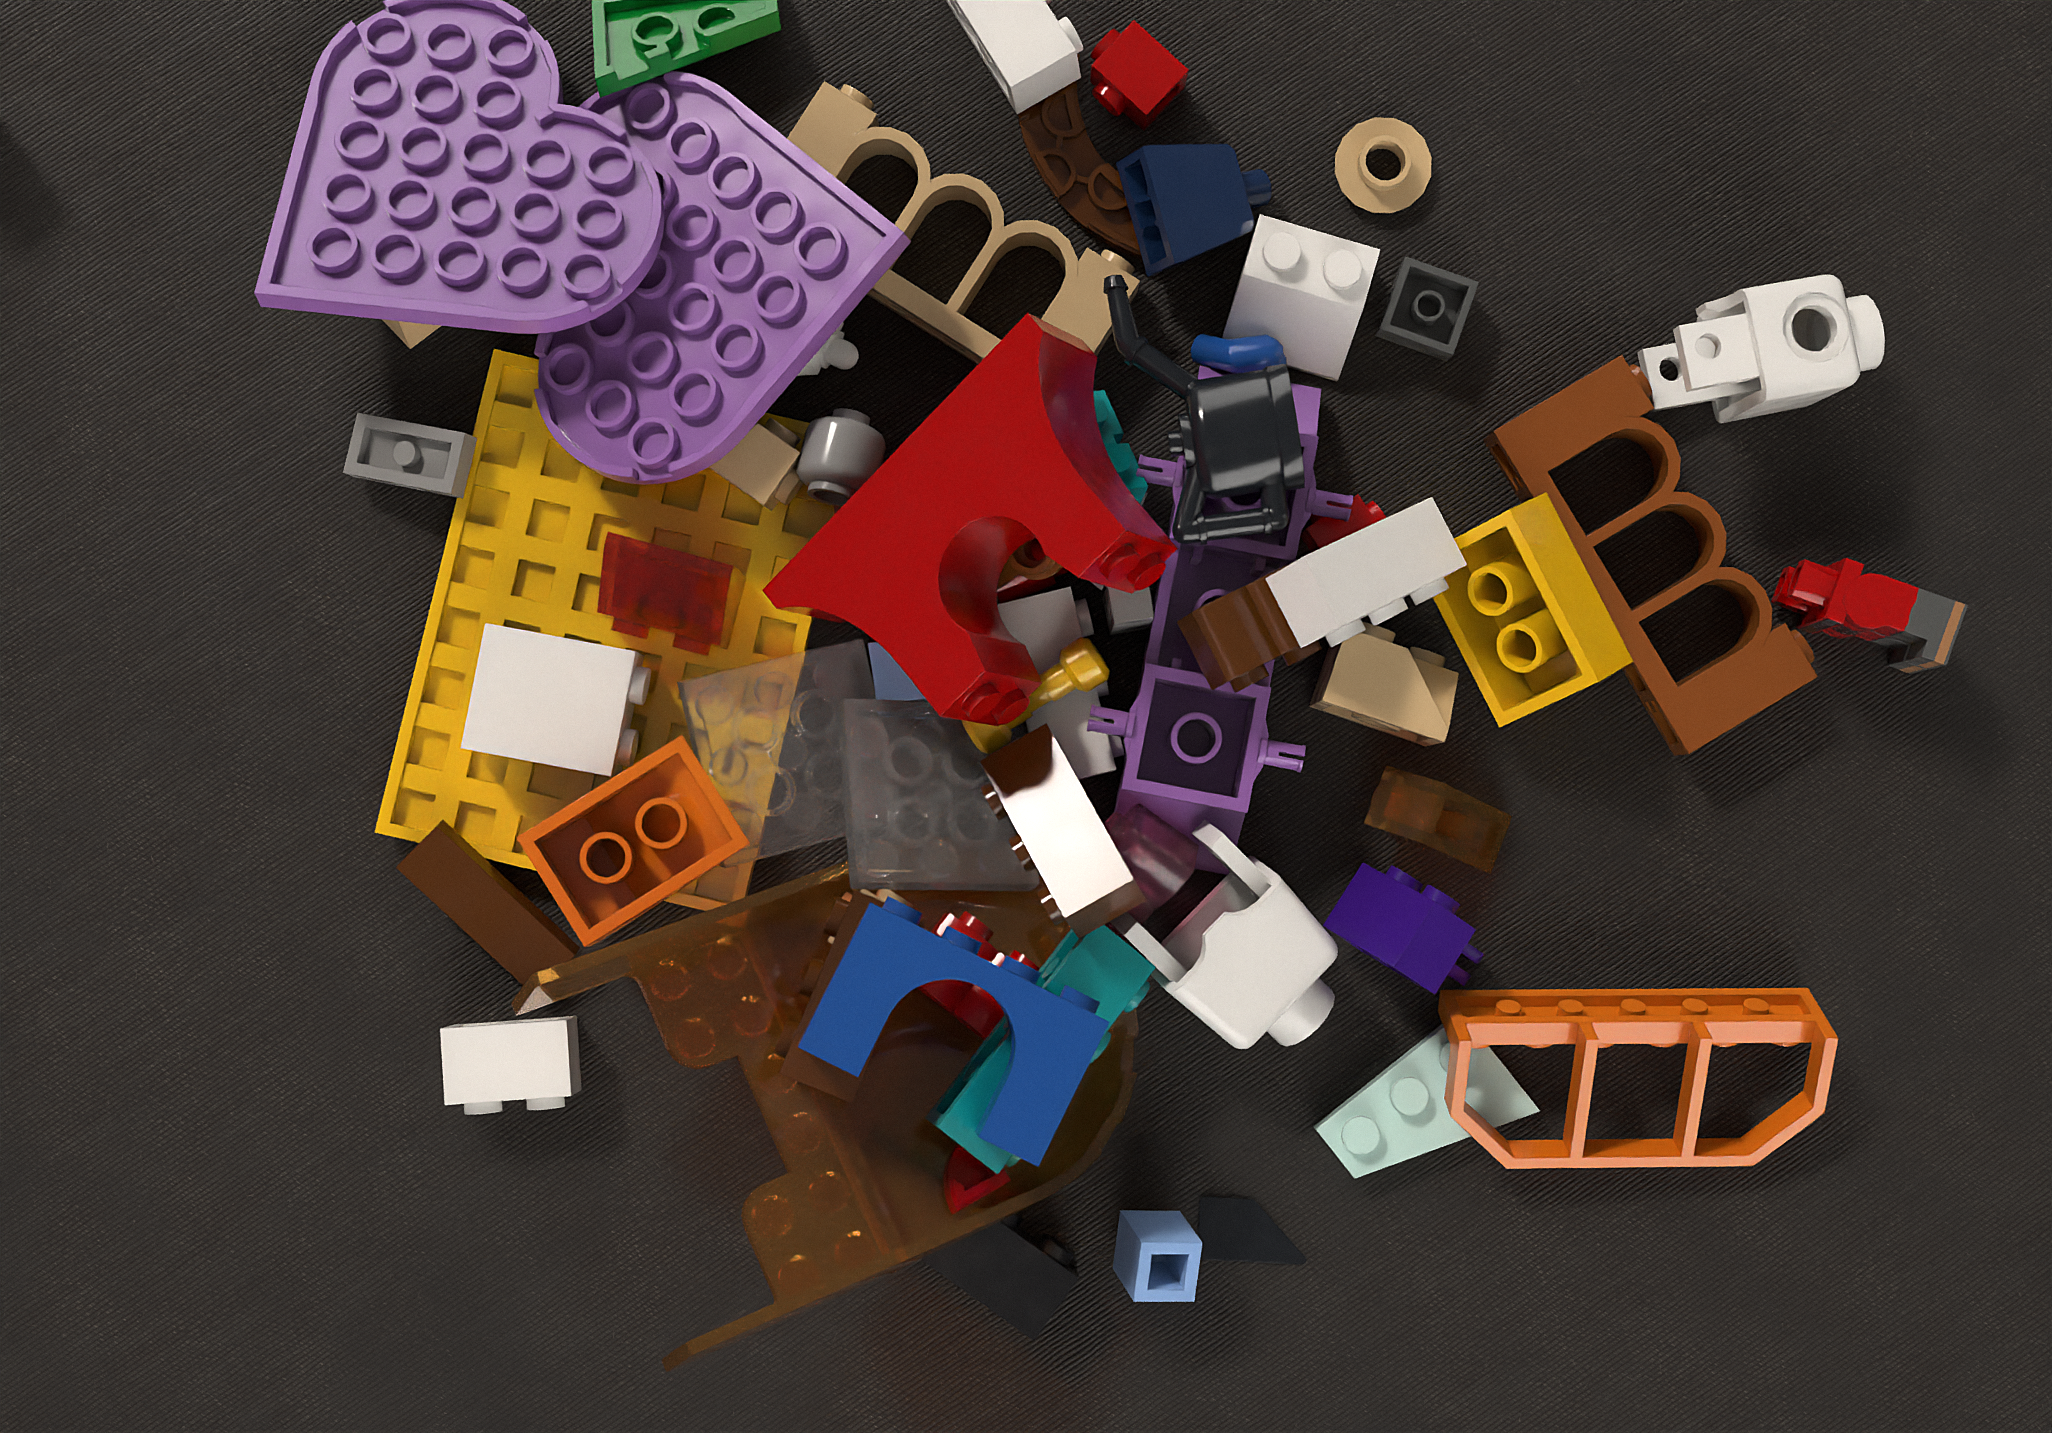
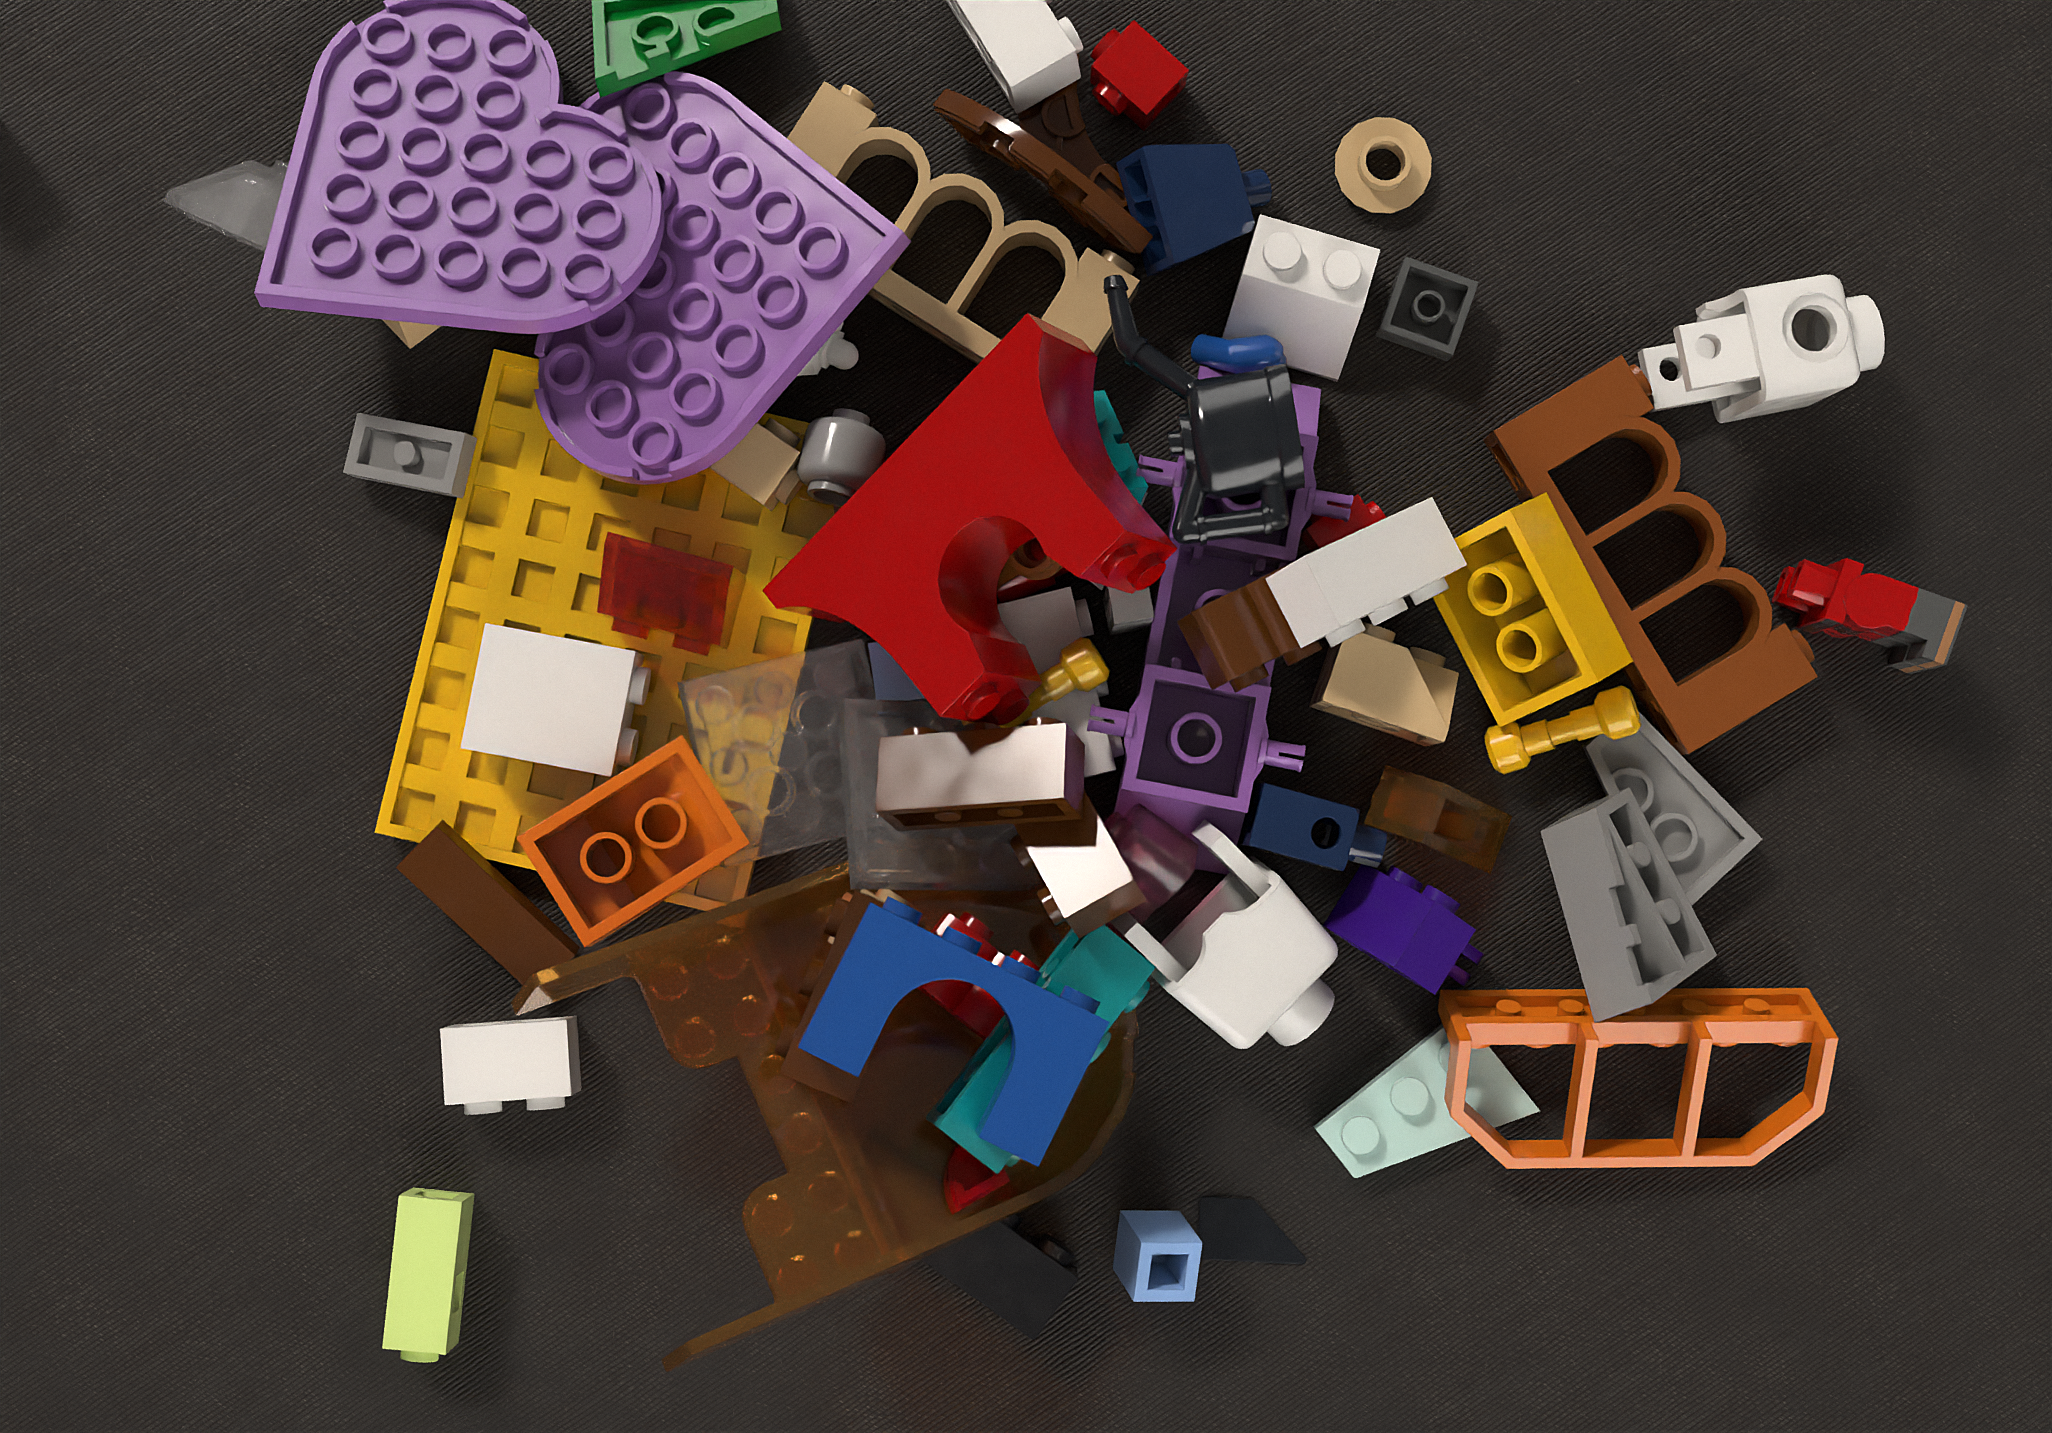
(234, 201): none -> clear slope
(428, 1273): none -> yellowish green brick
(980, 775): none -> brick
(1019, 149): none -> reddish brown tile
(1282, 824): none -> dark blue torso
(1611, 714): none -> yellow piece
(1622, 906): none -> light grey wedge
(1685, 813): none -> light grey wing

